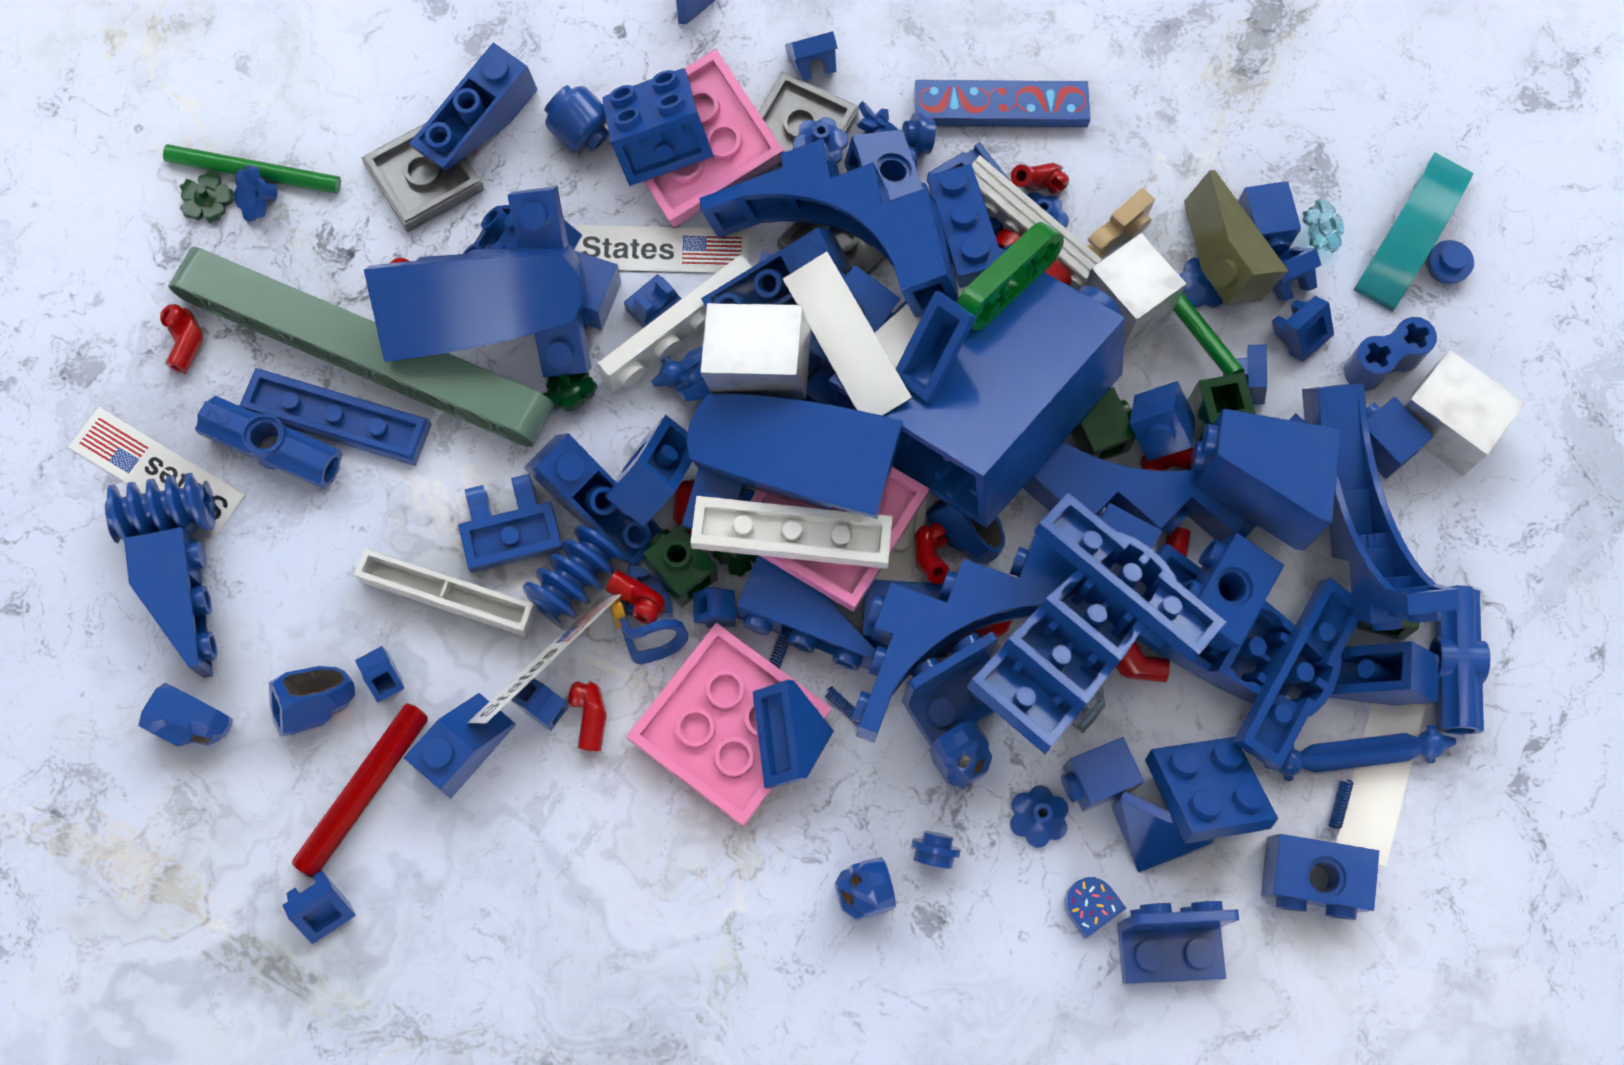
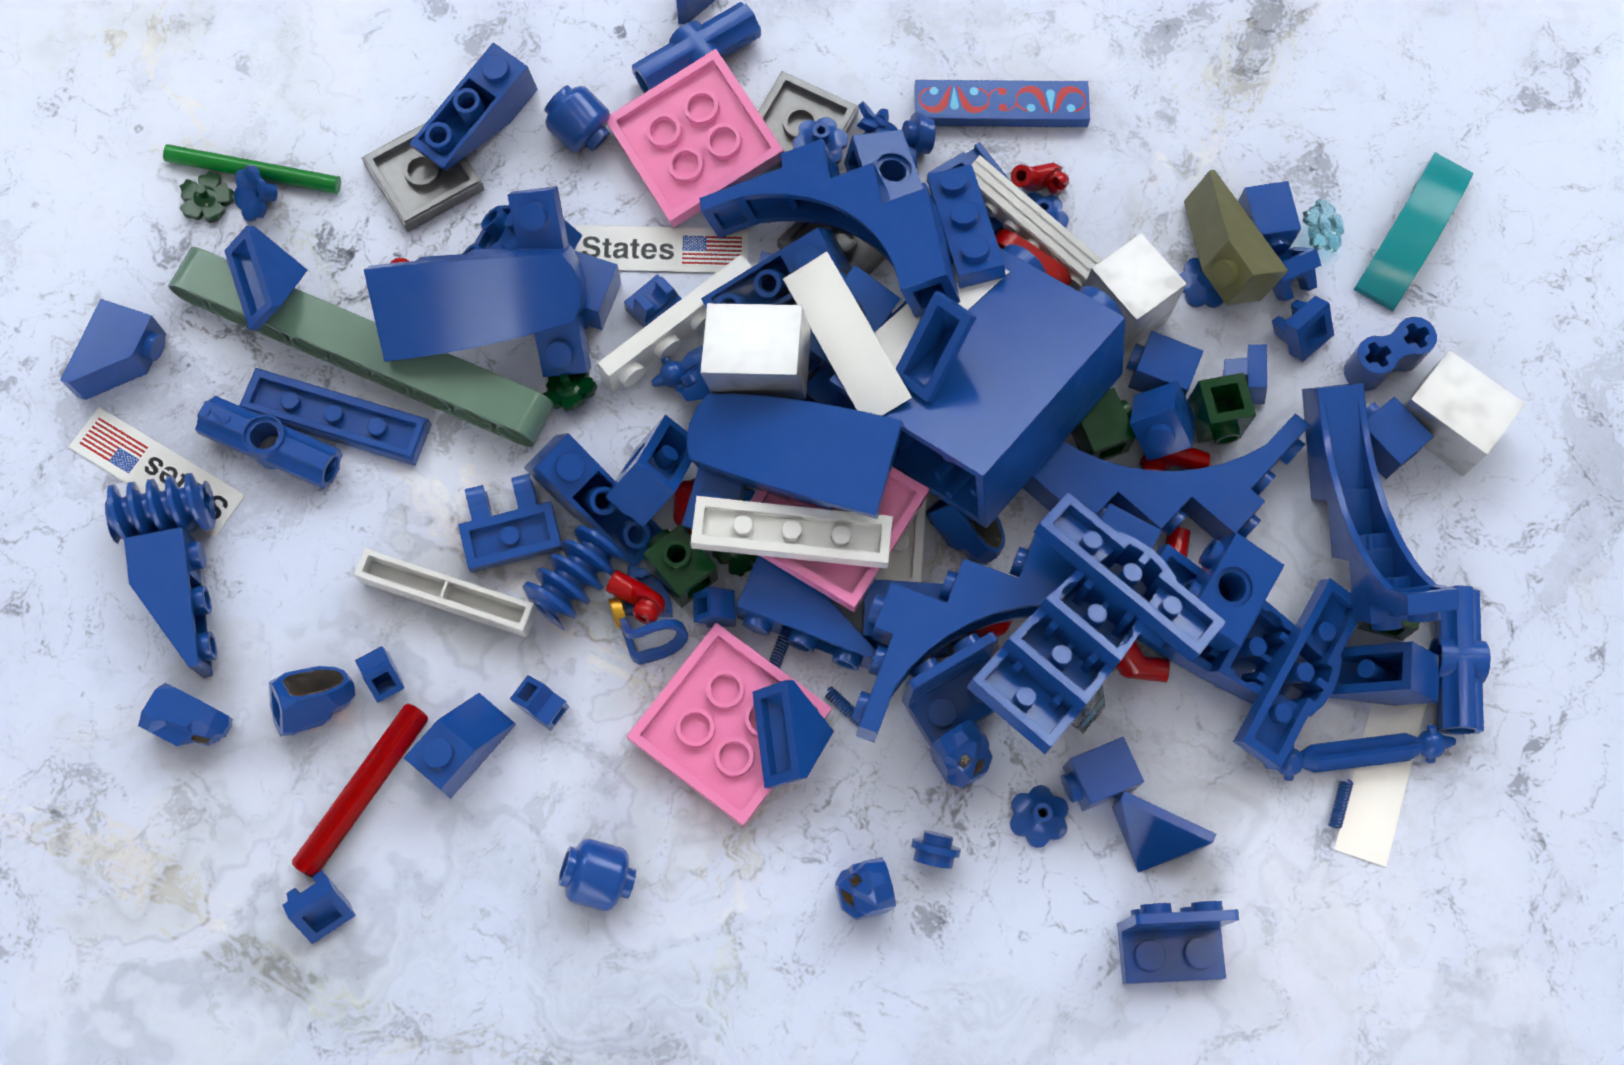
(113, 350): none -> blue slope
(186, 335): red arm -> none
(261, 274): none -> blue slope
(543, 659): white sticker -> none
(593, 716): red arm -> none
(596, 874): none -> blue head
(655, 126): blue bracket -> none
(693, 40): none -> blue piece
(818, 47): blue tile -> none
(926, 559): red arm -> none
(1011, 273): green beam -> none
(1091, 905): blue tile -> none
(1126, 221): tan plate -> none
(1162, 362): none -> blue brick
(1207, 337): green bar -> none
(1210, 789): blue plate -> none
(1271, 472): blue slope -> none
(1349, 869): blue brick -> none
(1450, 262): blue plate -> none

